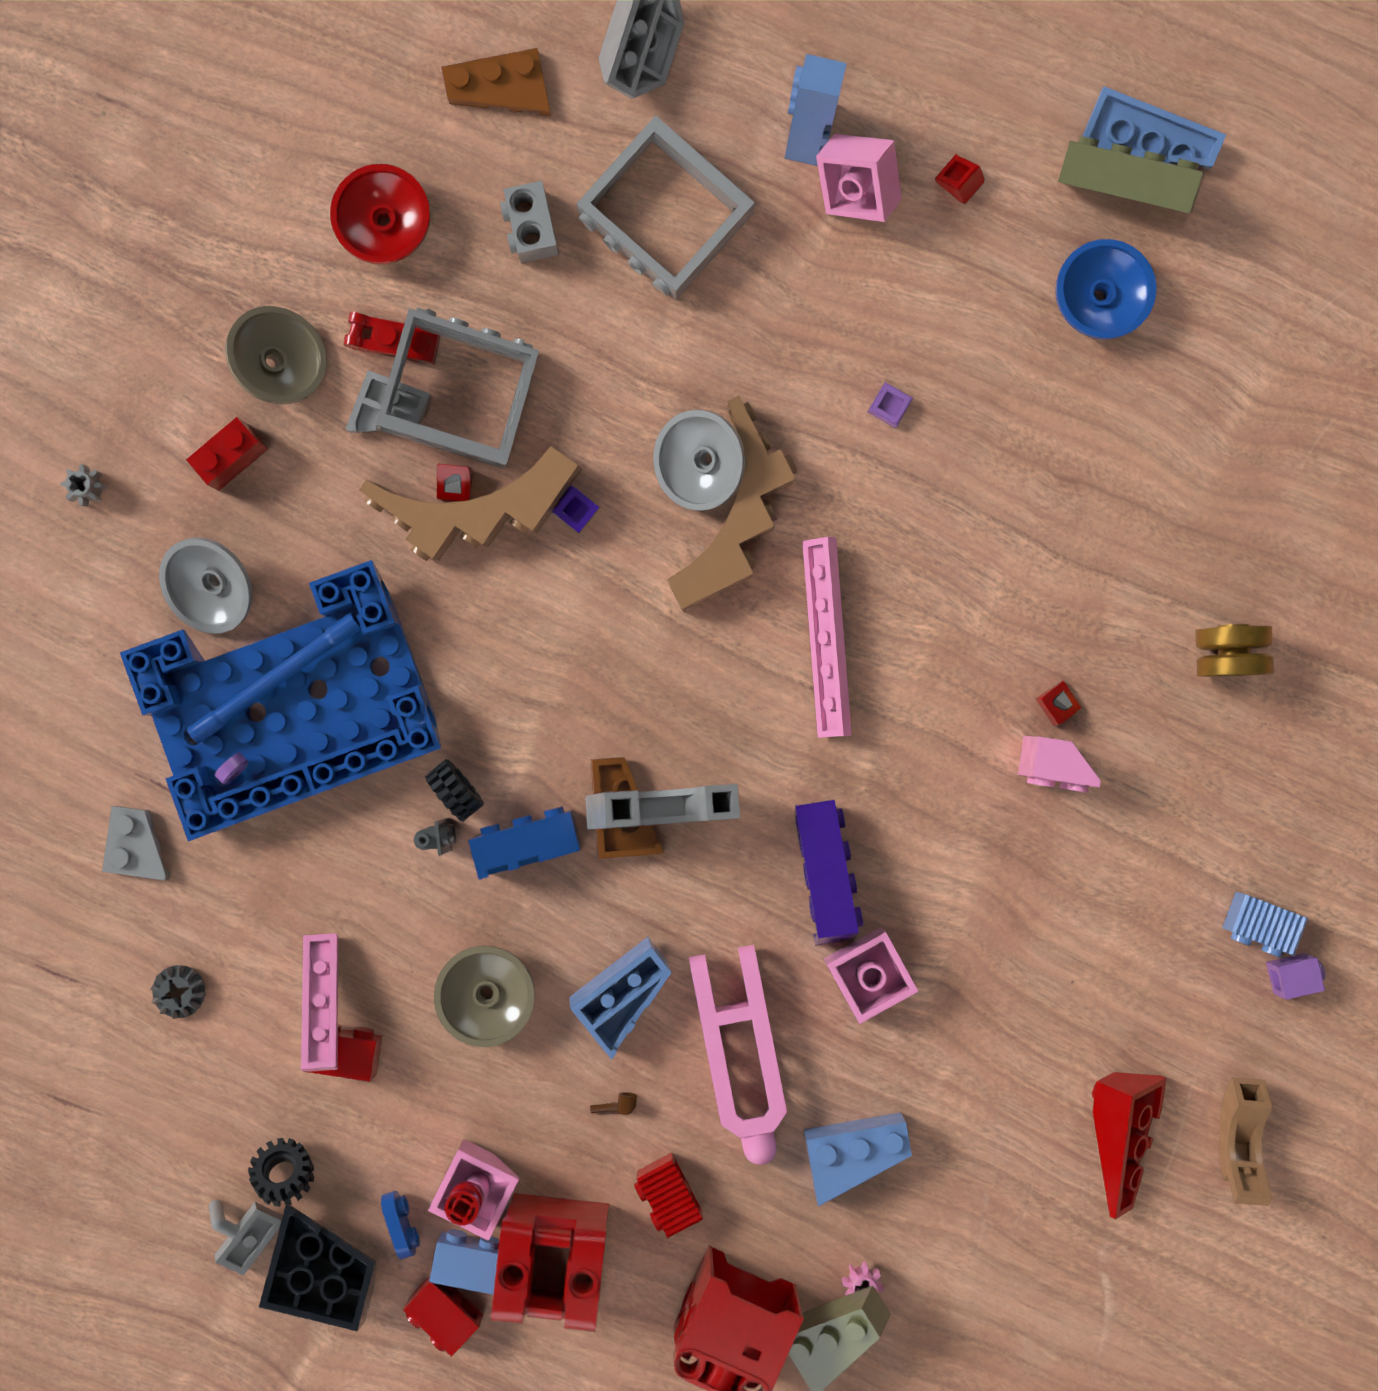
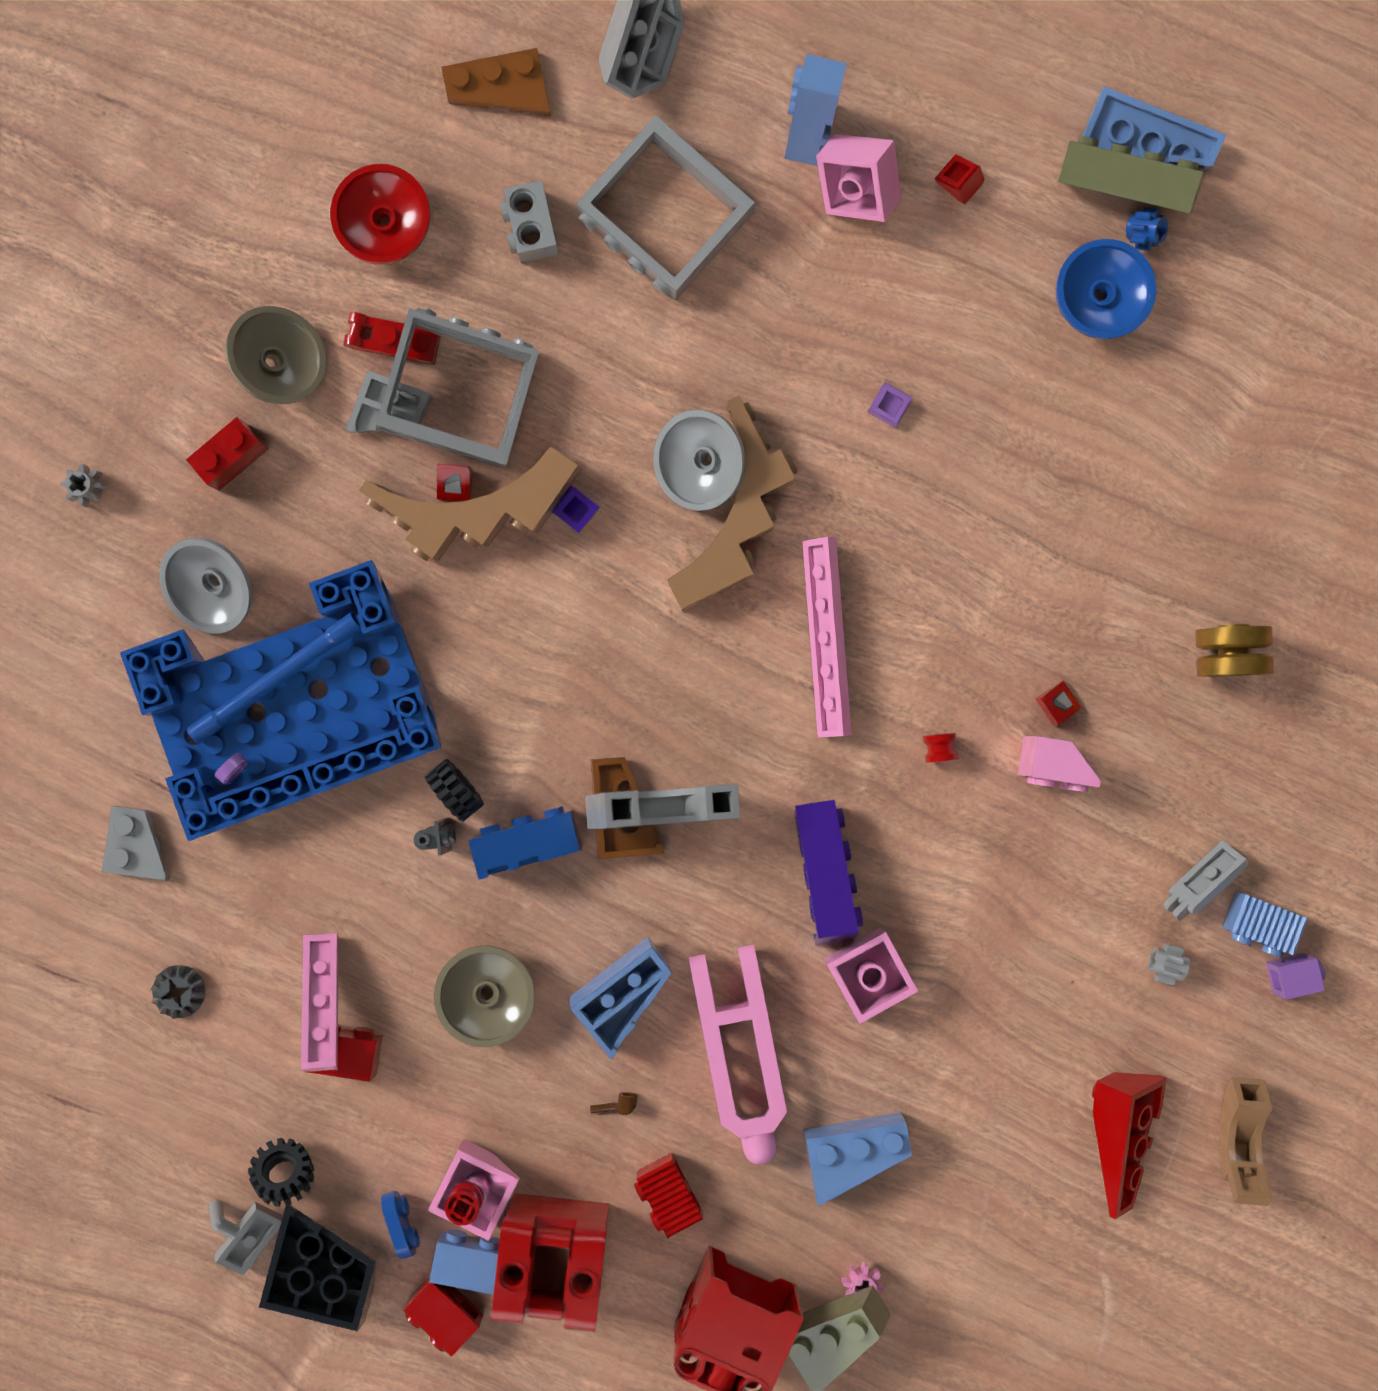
(940, 747): none -> red wheel
(1146, 228): none -> blue gear
(1169, 964): none -> light grey gear
(1205, 880): none -> light grey hinge

